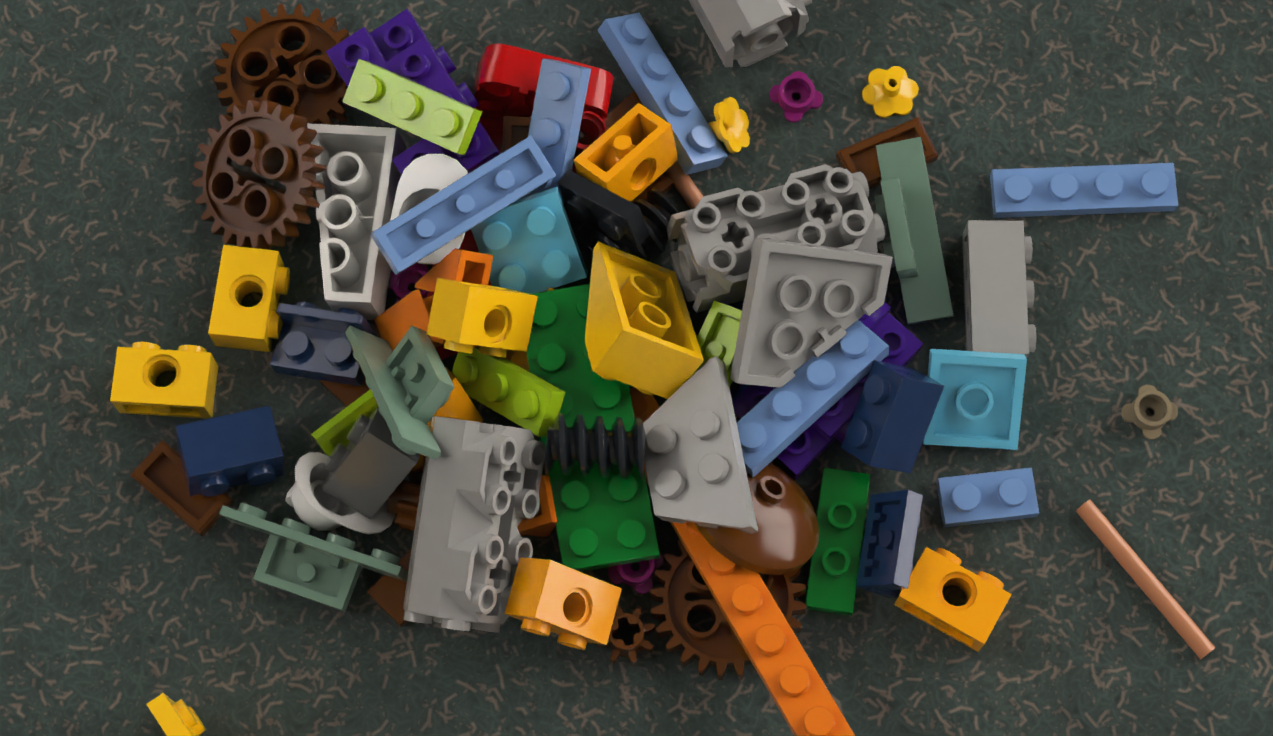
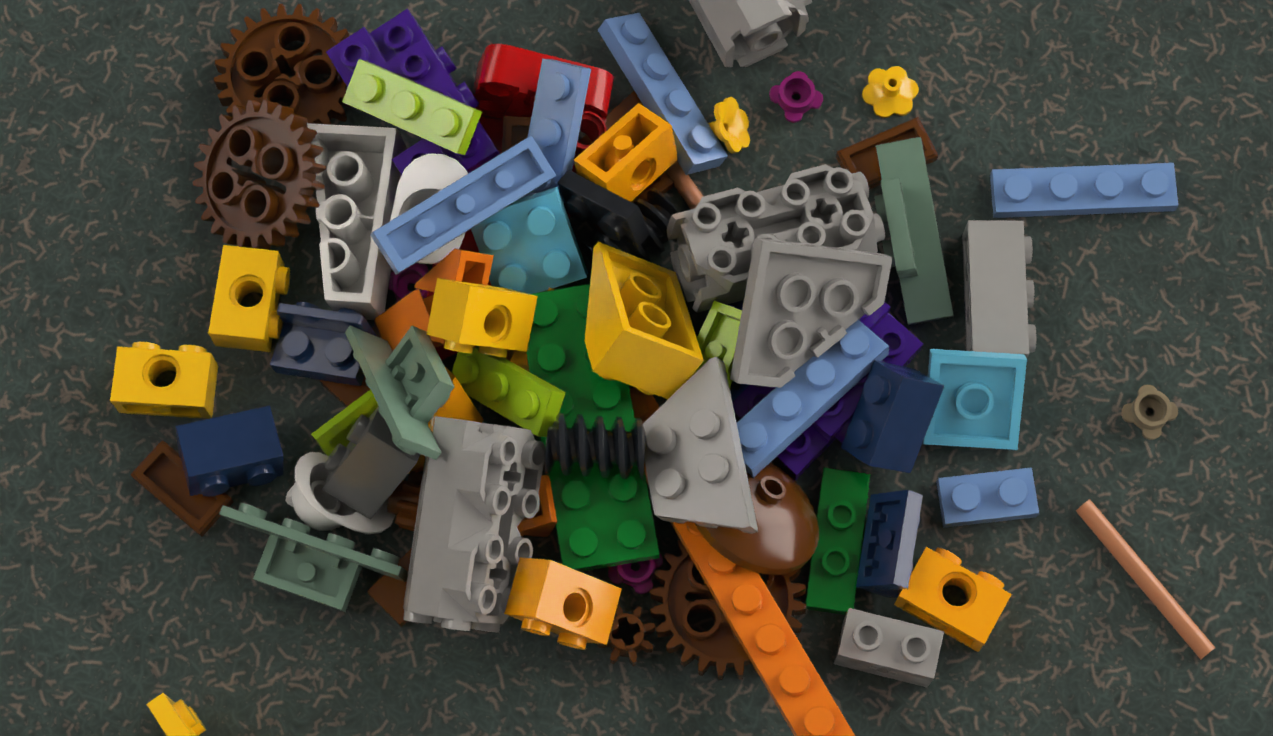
(889, 647): none -> light grey brick

